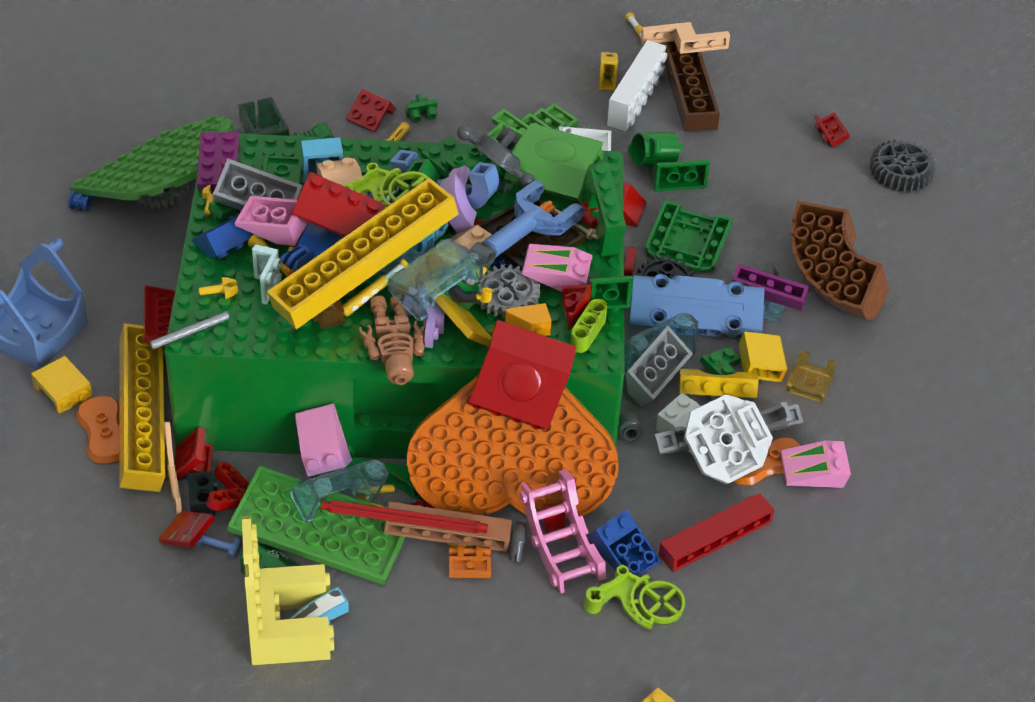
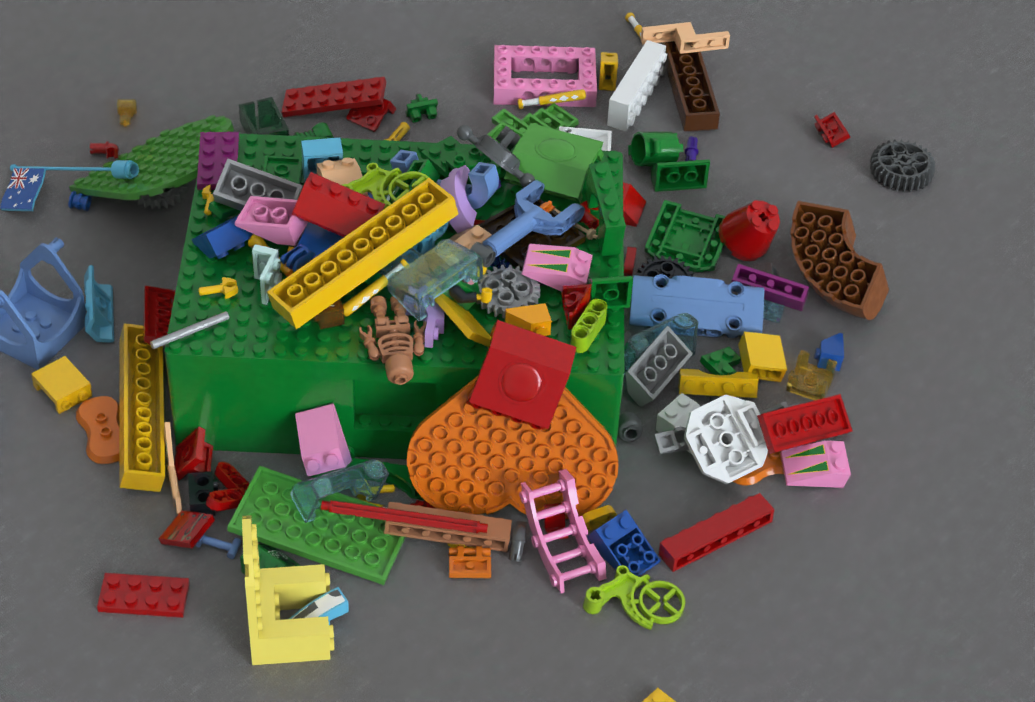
(28, 180): none -> flag
(99, 307): none -> medium azure piece
(107, 148): none -> red piece
(126, 109): none -> clear yellow axle
(143, 595): none -> red plate
(334, 96): none -> red plate
(543, 59): none -> bright pink brick
(574, 95): none -> yellow piece
(598, 517): none -> yellow beam
(691, 150): none -> dark purple axle
(750, 230): none -> red cone
(804, 423): none -> red plate
(832, 349): none -> blue slope

